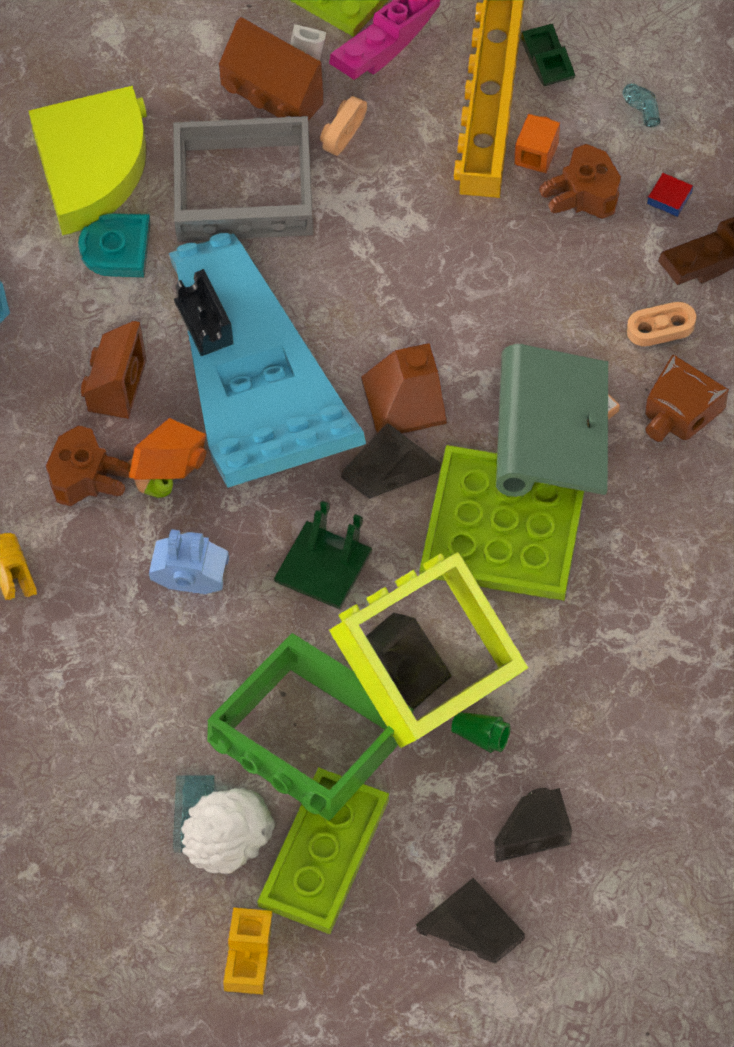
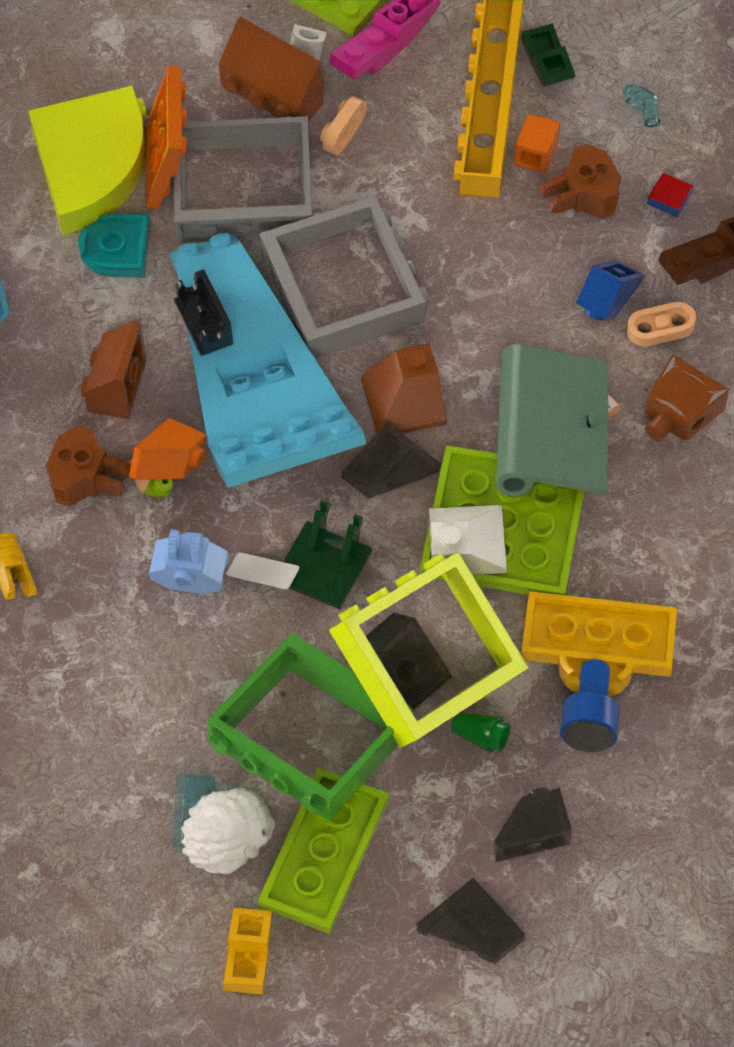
(164, 137): none -> orange plate
(262, 570): none -> white sticker
(359, 327): none -> light grey window
(472, 532): none -> white slope
(596, 654): none -> yellow plate
(608, 289): none -> blue slope

